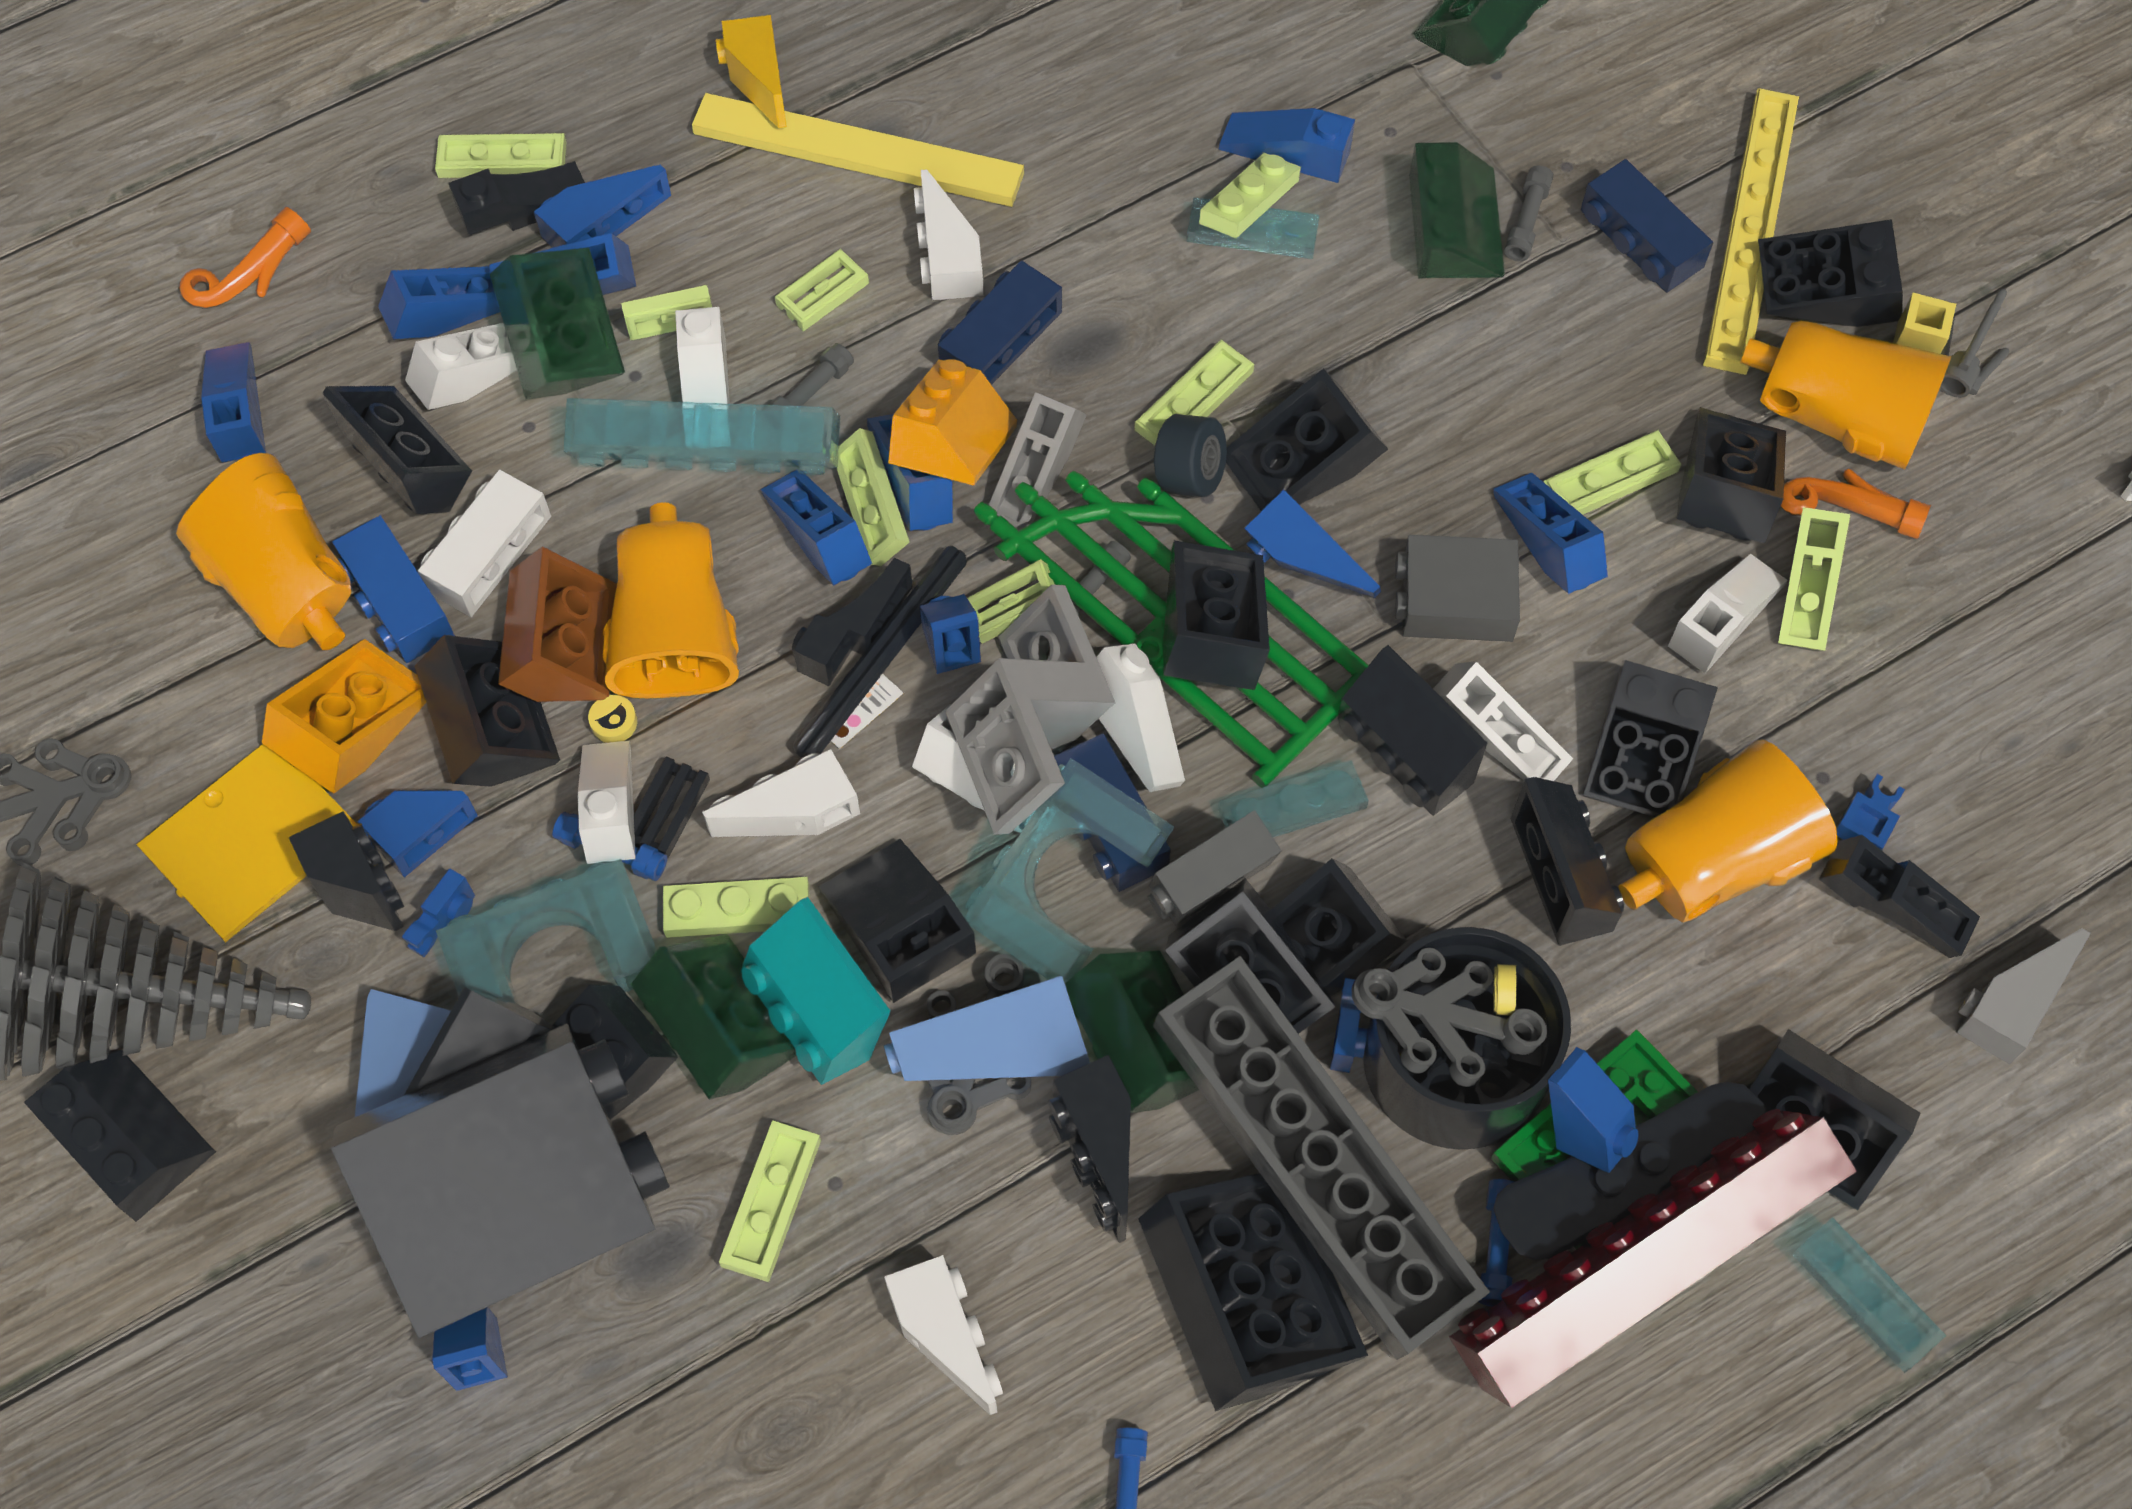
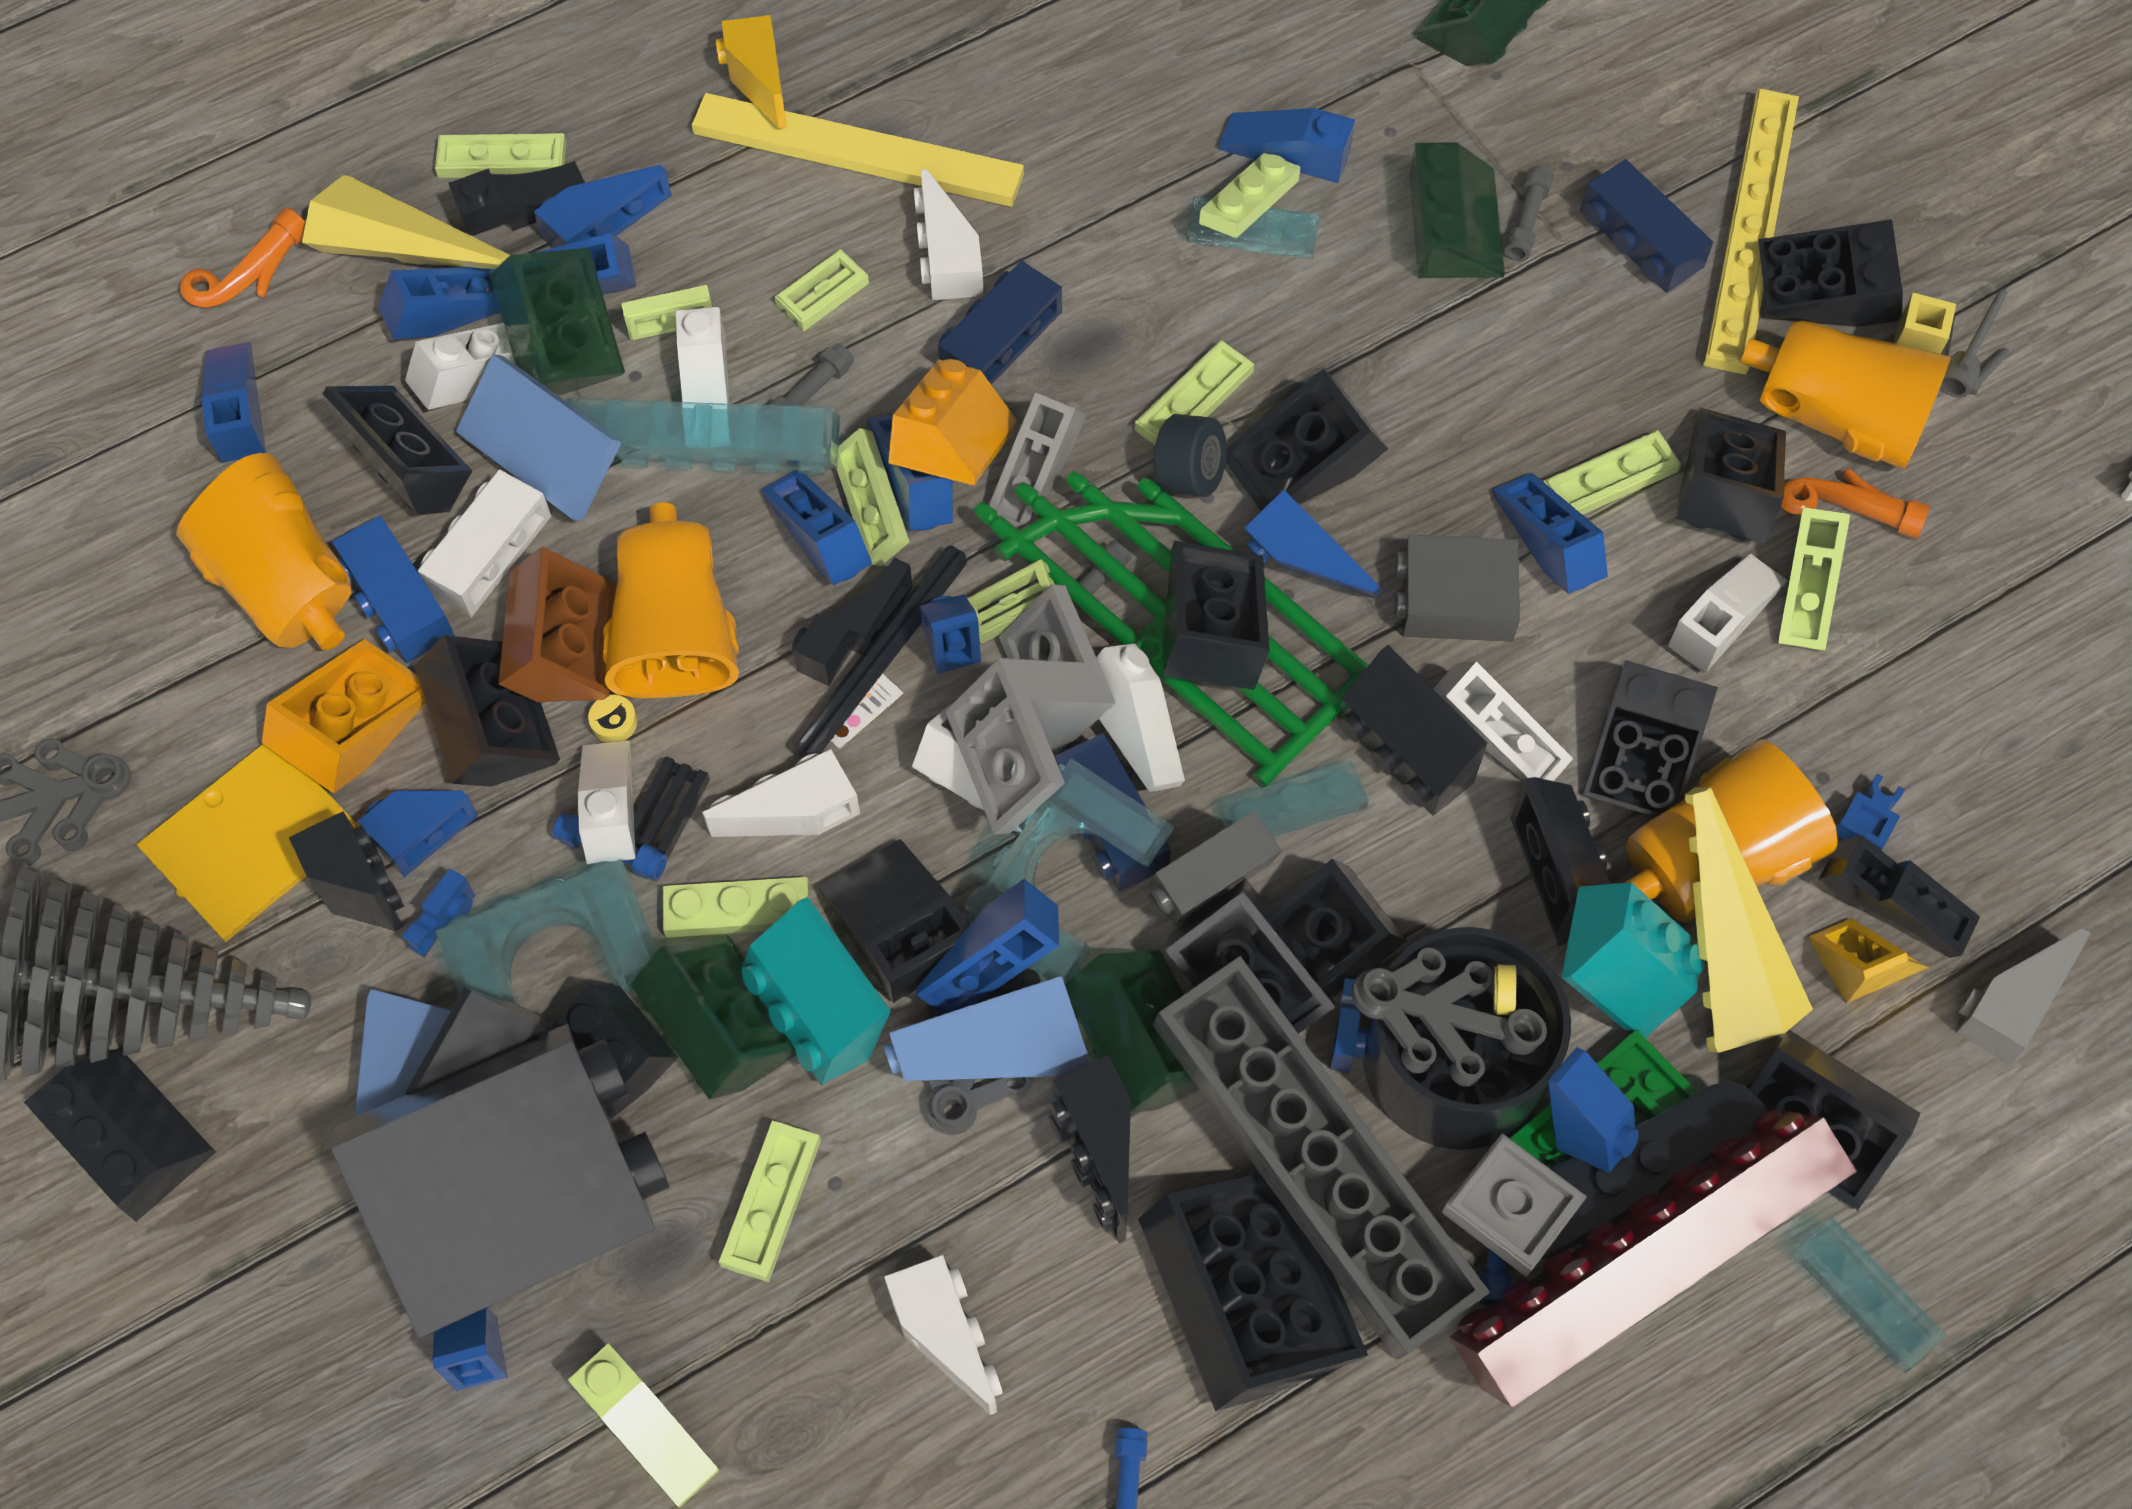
(367, 222): none -> light yellow wedge
(538, 437): none -> medium blue tile
(643, 1425): none -> yellowish green slope
(995, 948): none -> blue slope
(1514, 1205): none -> light grey tile
(1630, 957): none -> teal slope
(1749, 971): none -> light yellow wedge
(1861, 959): none -> yellow slope

